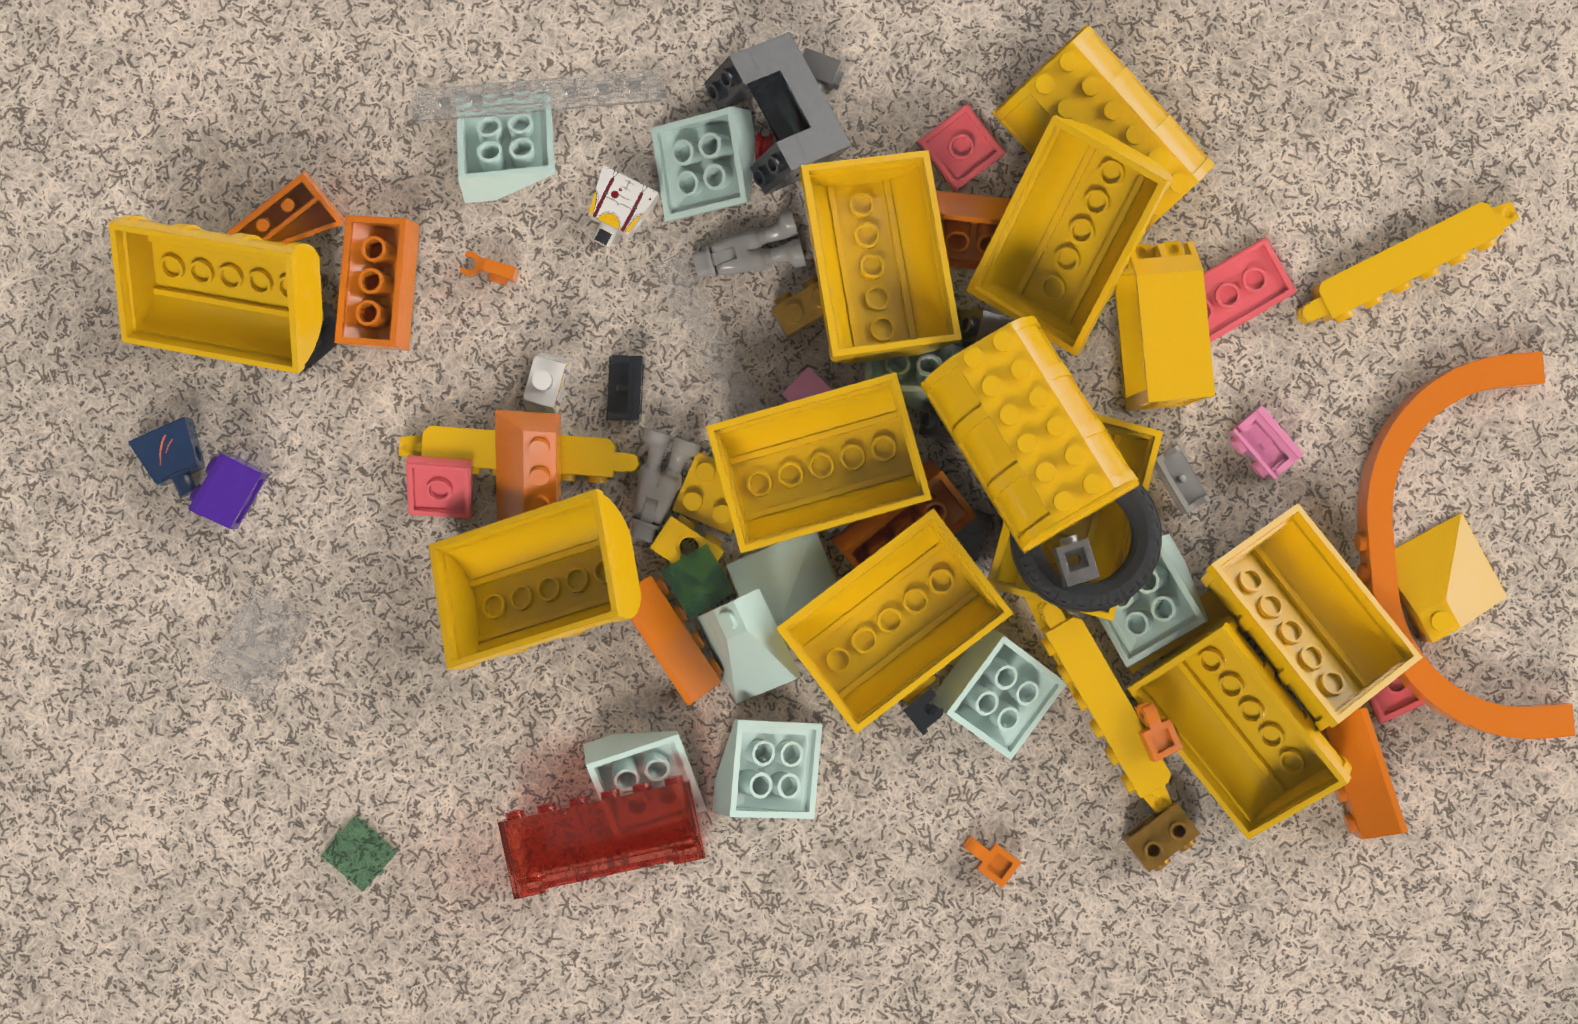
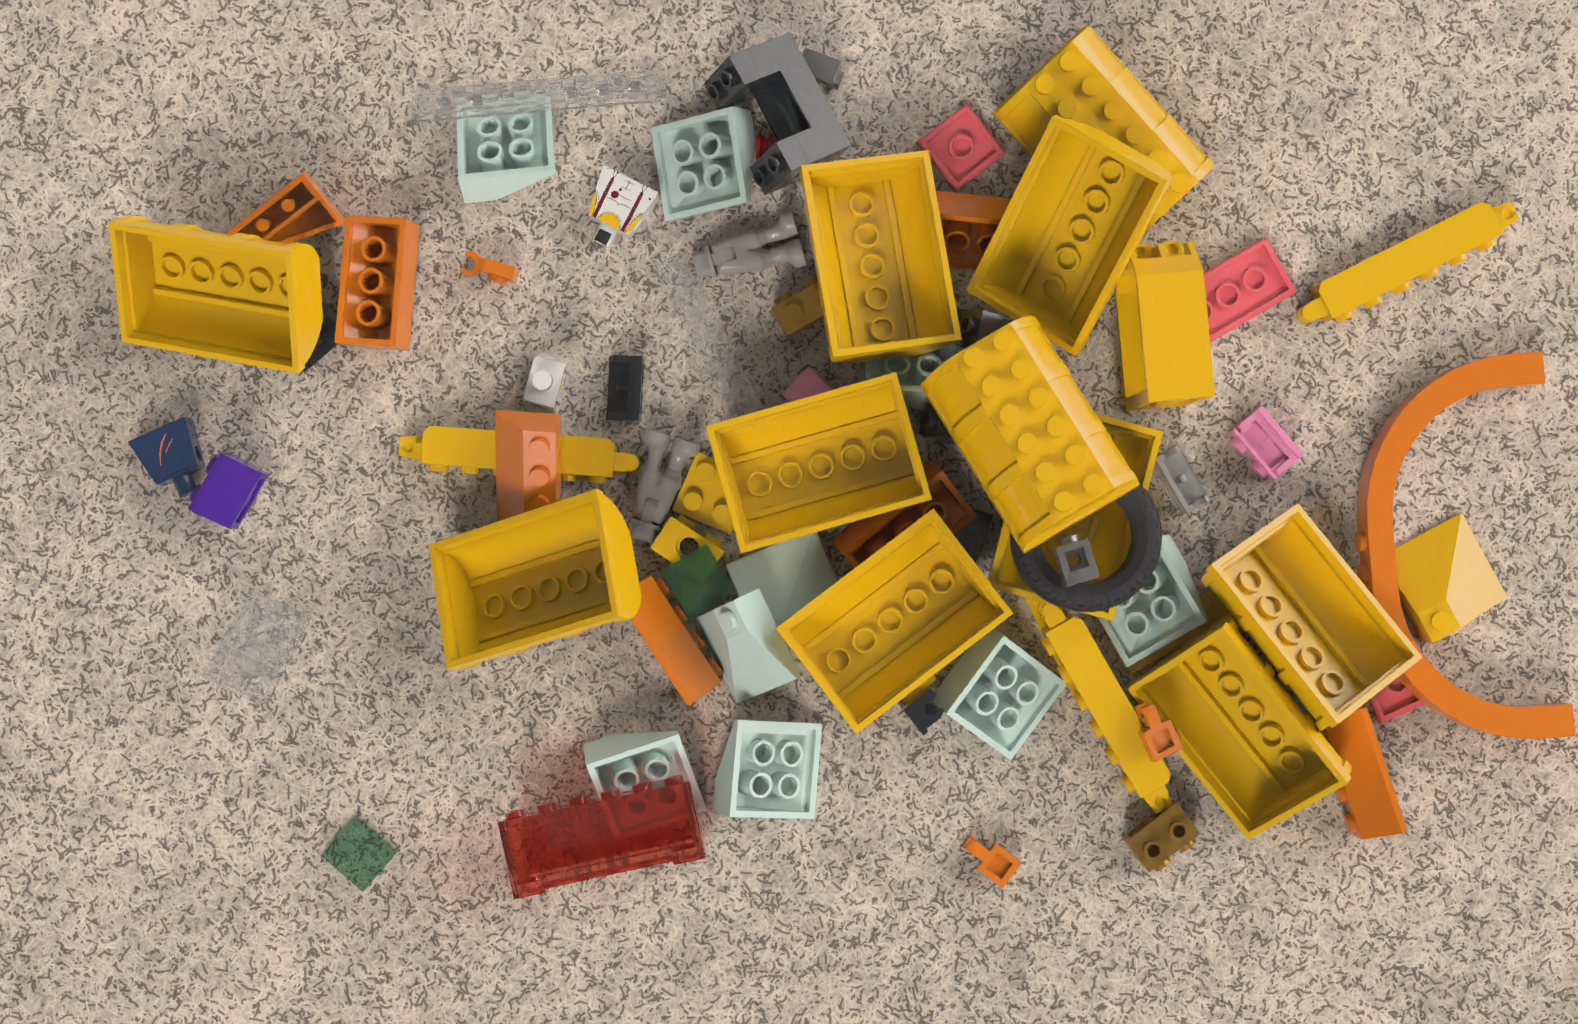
(439, 487): coral tile -> none

